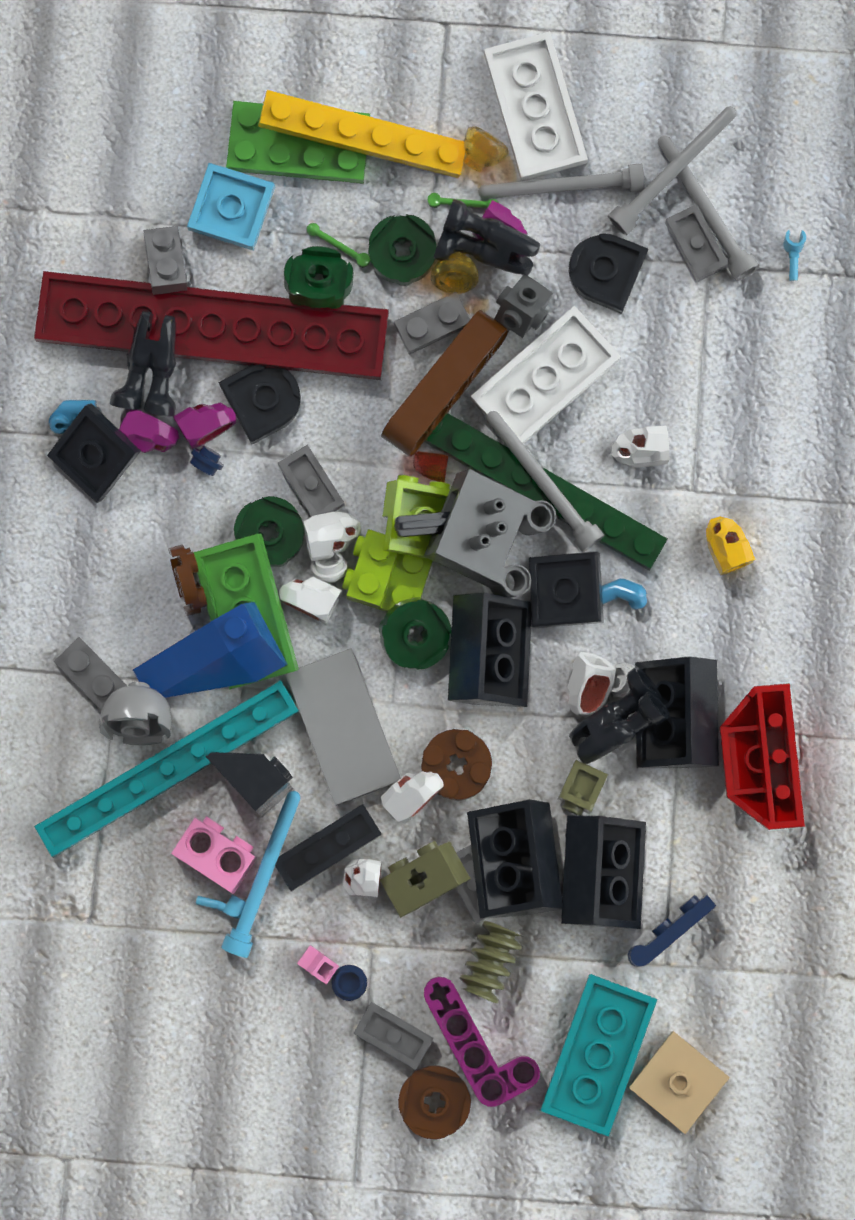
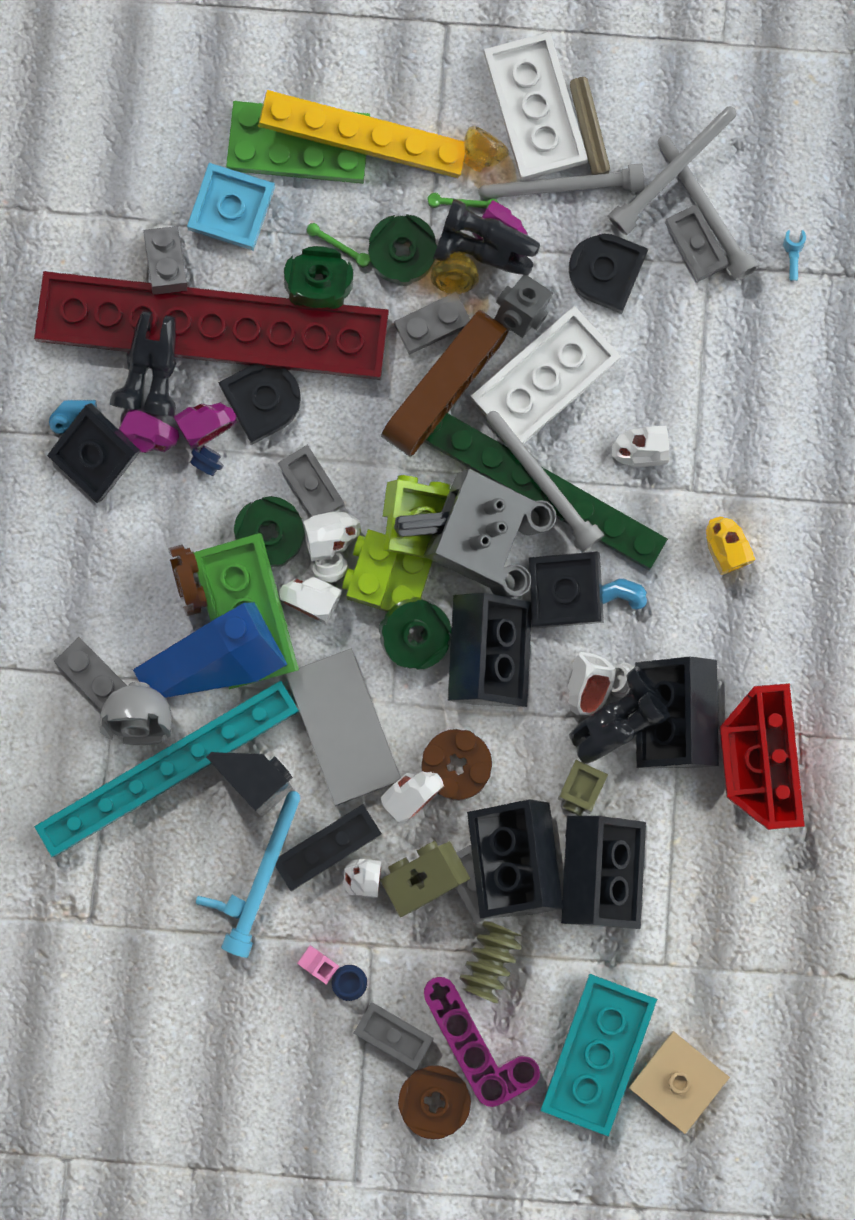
(210, 862): bright pink brick -> none
(431, 465): clear red tile -> none
(589, 126): none -> dark tan axle
(668, 932): dark blue plate -> none

